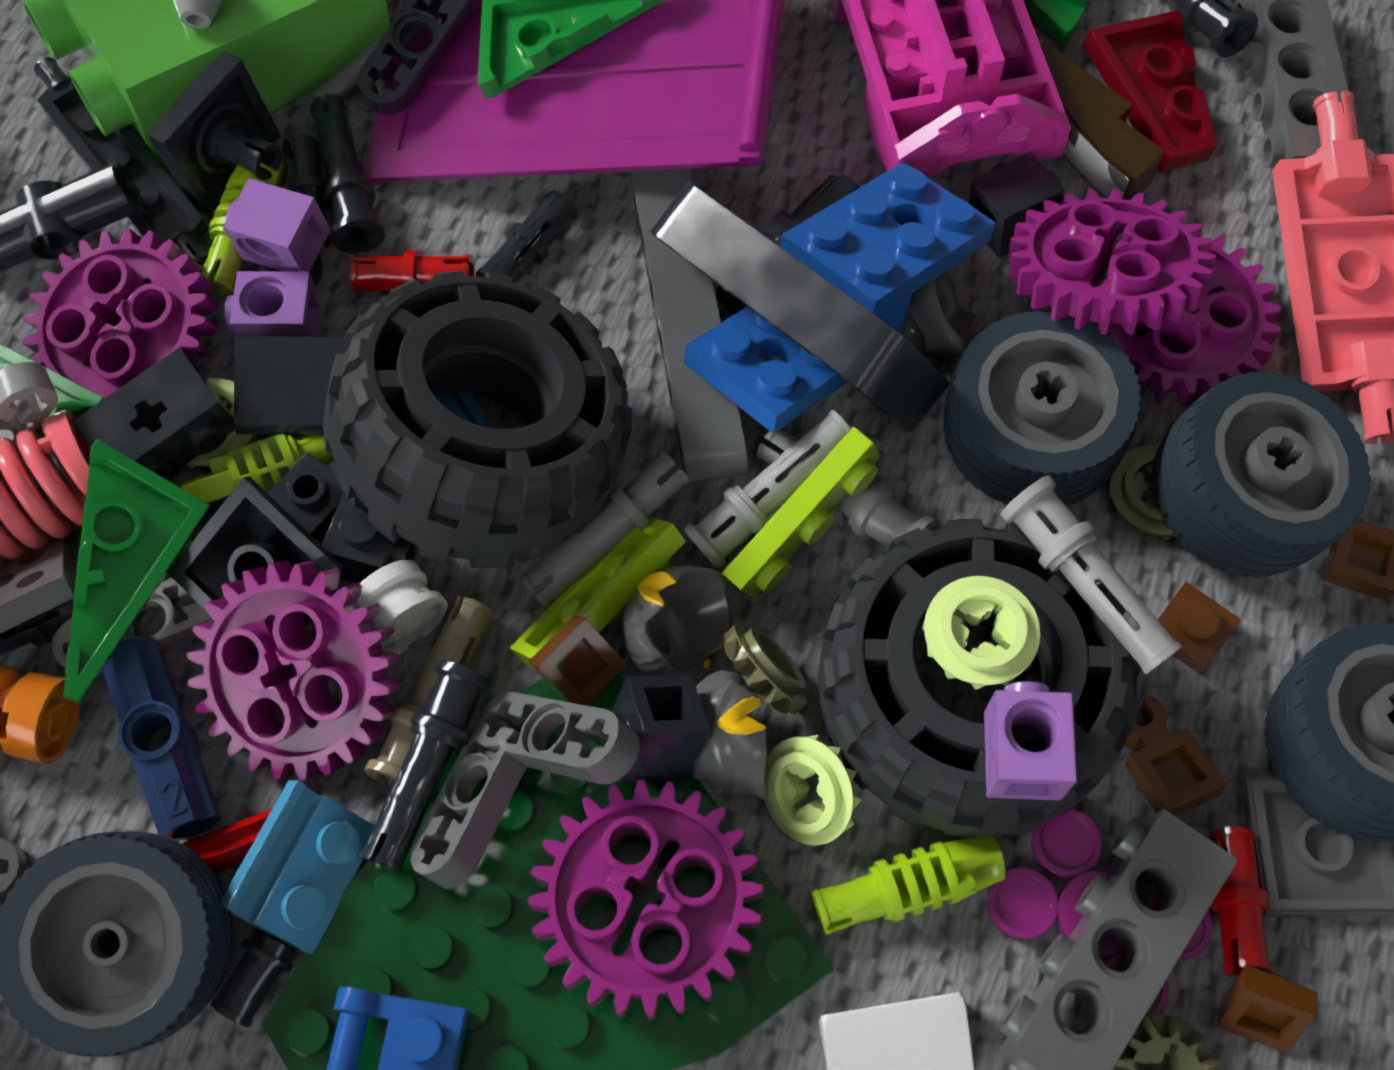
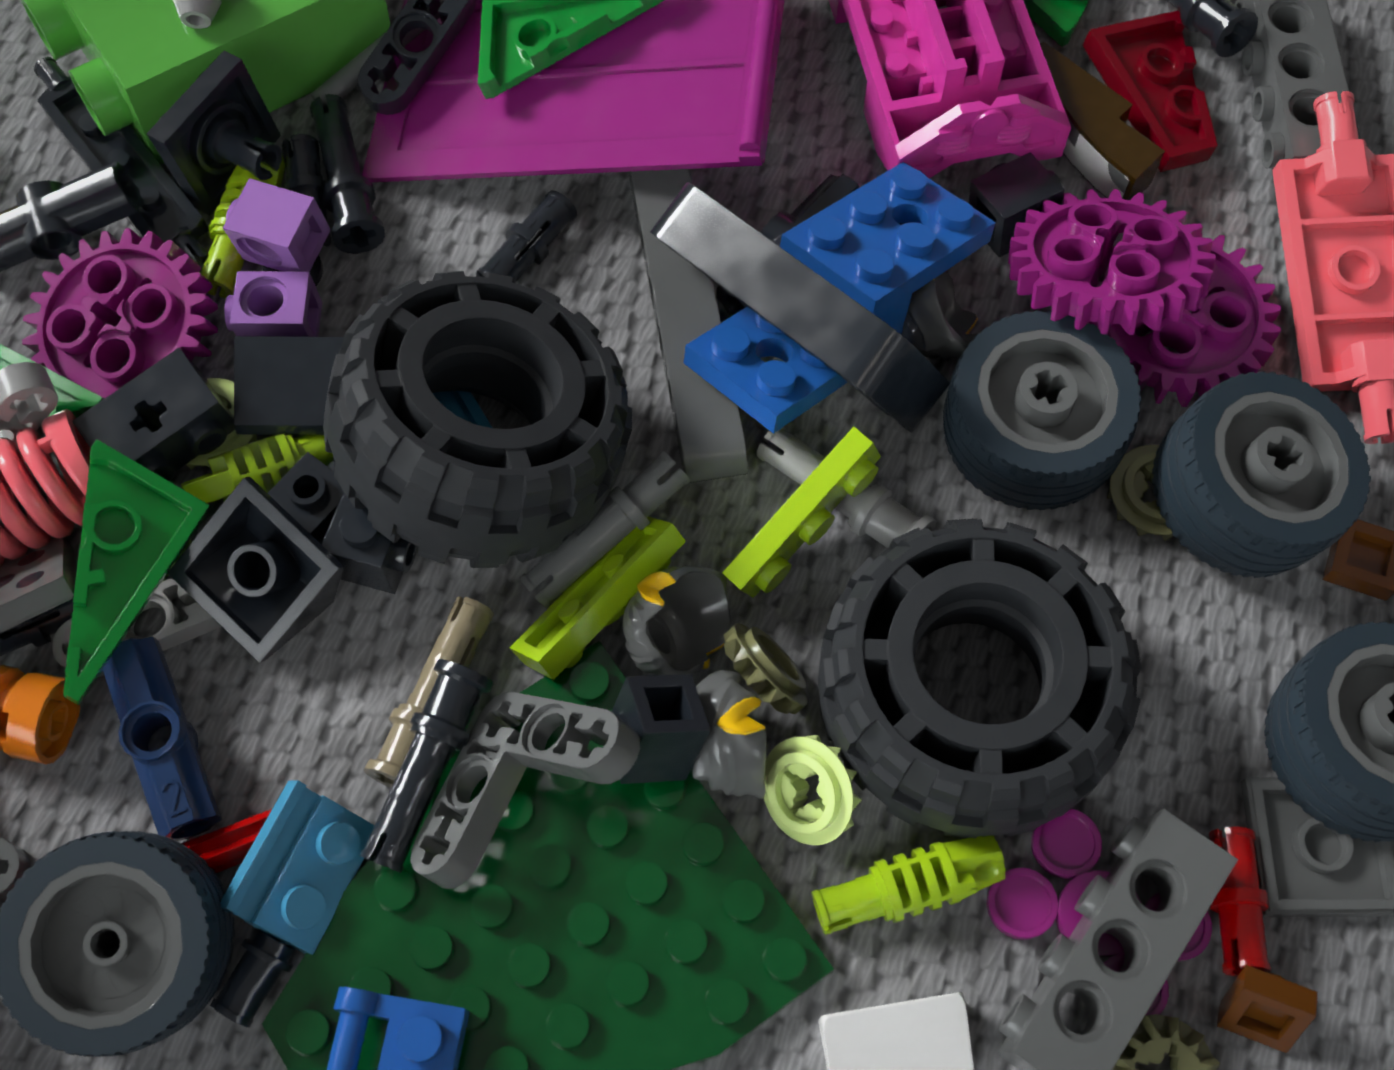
(245, 690): magenta gear -> none
(389, 272): red pin -> none
(404, 603): white wheel -> none
(577, 662): reddish brown plate -> none
(704, 924): magenta gear -> none
(740, 502): light grey pin -> none
(972, 601): yellowish green gear -> none
(1021, 773): medium lavender brick -> none
(1149, 644): light grey pin -> none
(1170, 768): reddish brown plate -> none
(1198, 626): reddish brown plate -> none

